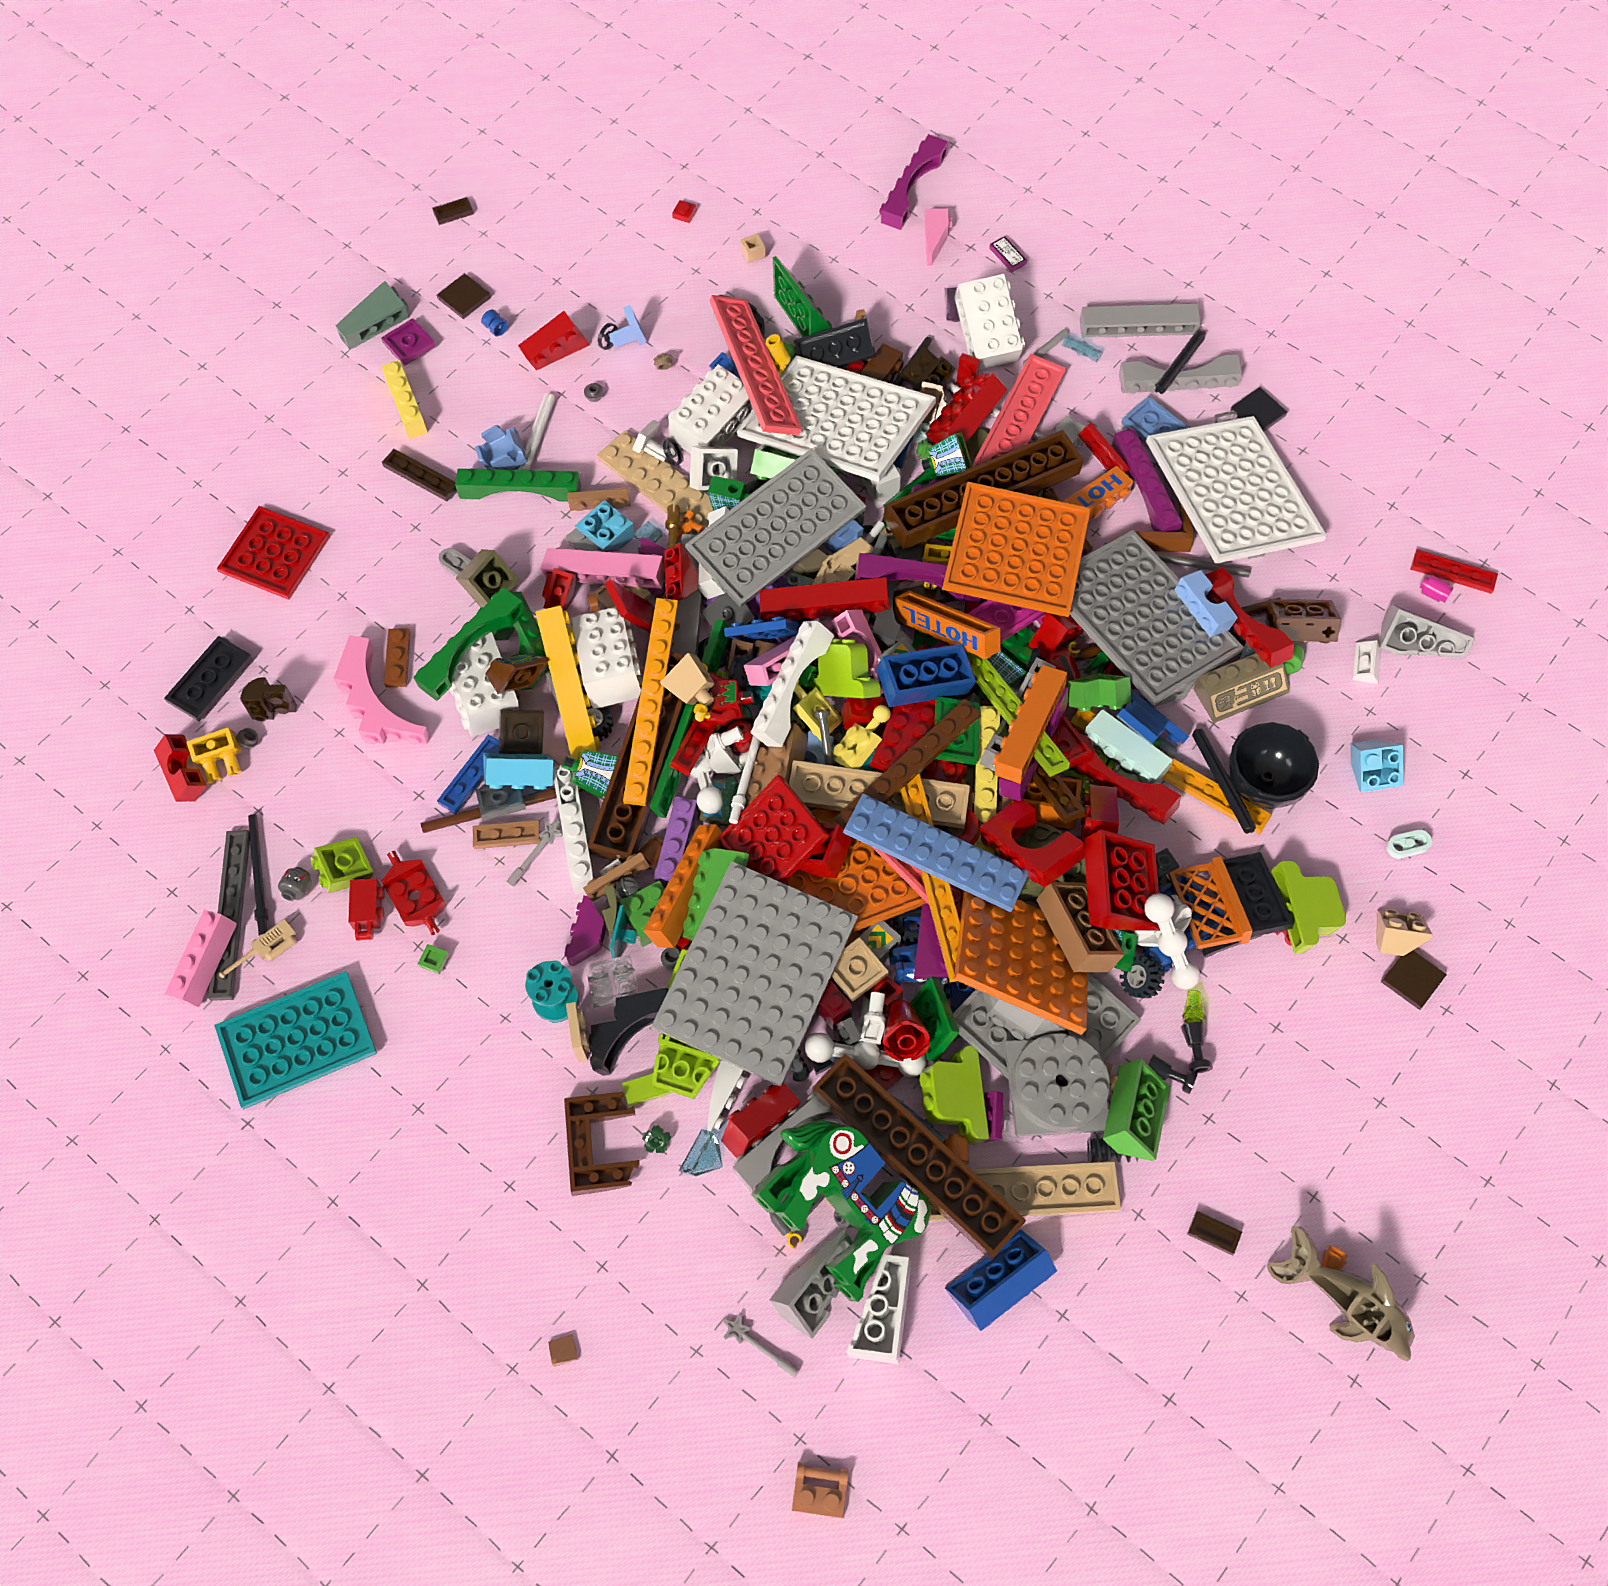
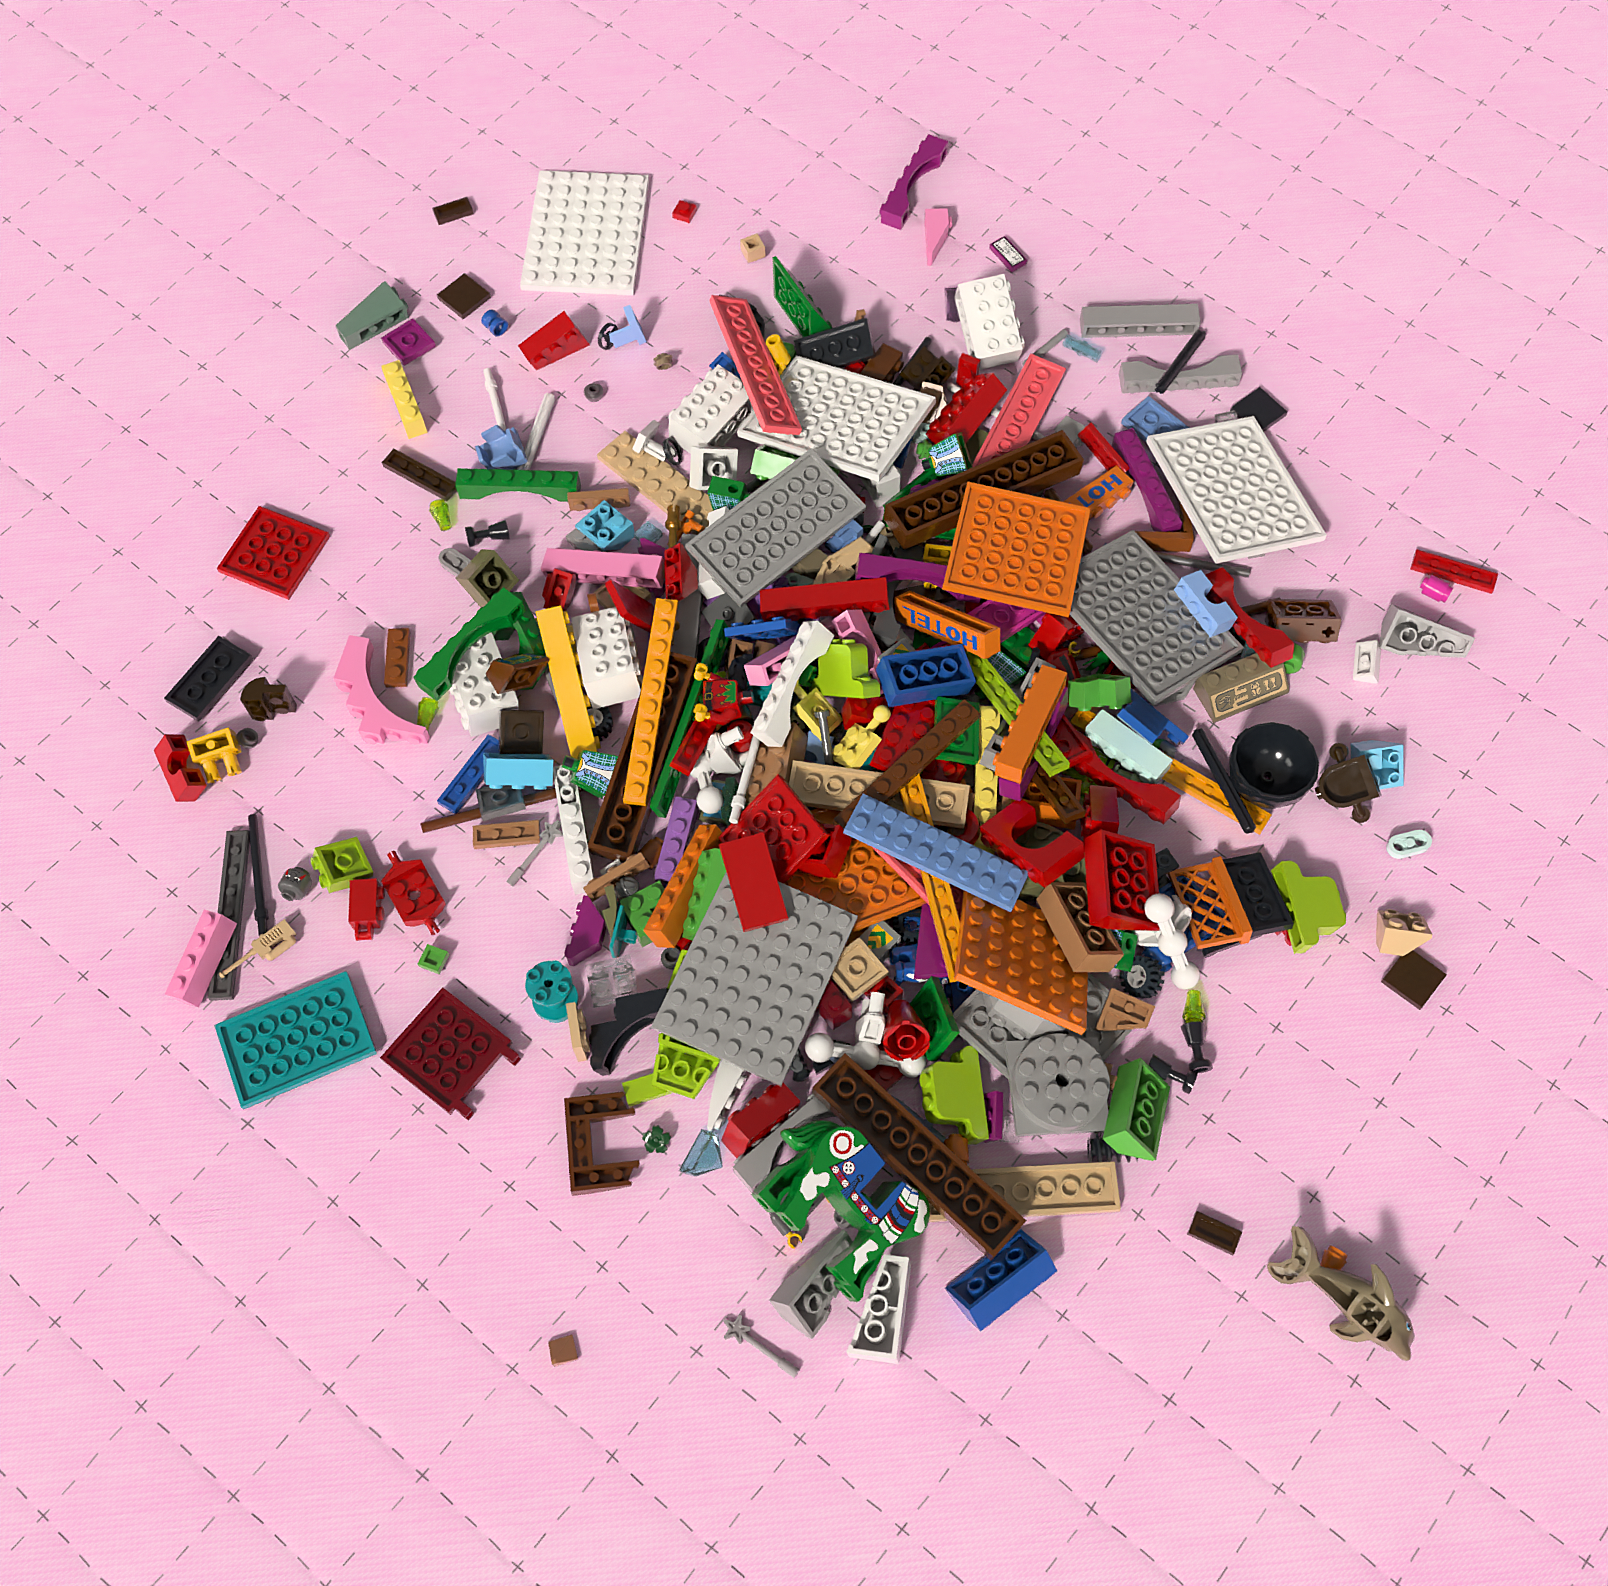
(426, 711): none -> clear neon green cone
(440, 513): none -> clear neon green cone
(448, 1052): none -> dark red plate
(491, 387): none -> white bar
(496, 531): none -> black piece
(585, 233): none -> white plate
(689, 681): tan torso -> none
(753, 882): none -> red tile
(819, 1499): nougat plate -> none
(849, 1031): dark grey hinge -> none
(1123, 1013): none -> medium nougat wing
(1348, 783): none -> dark brown piece

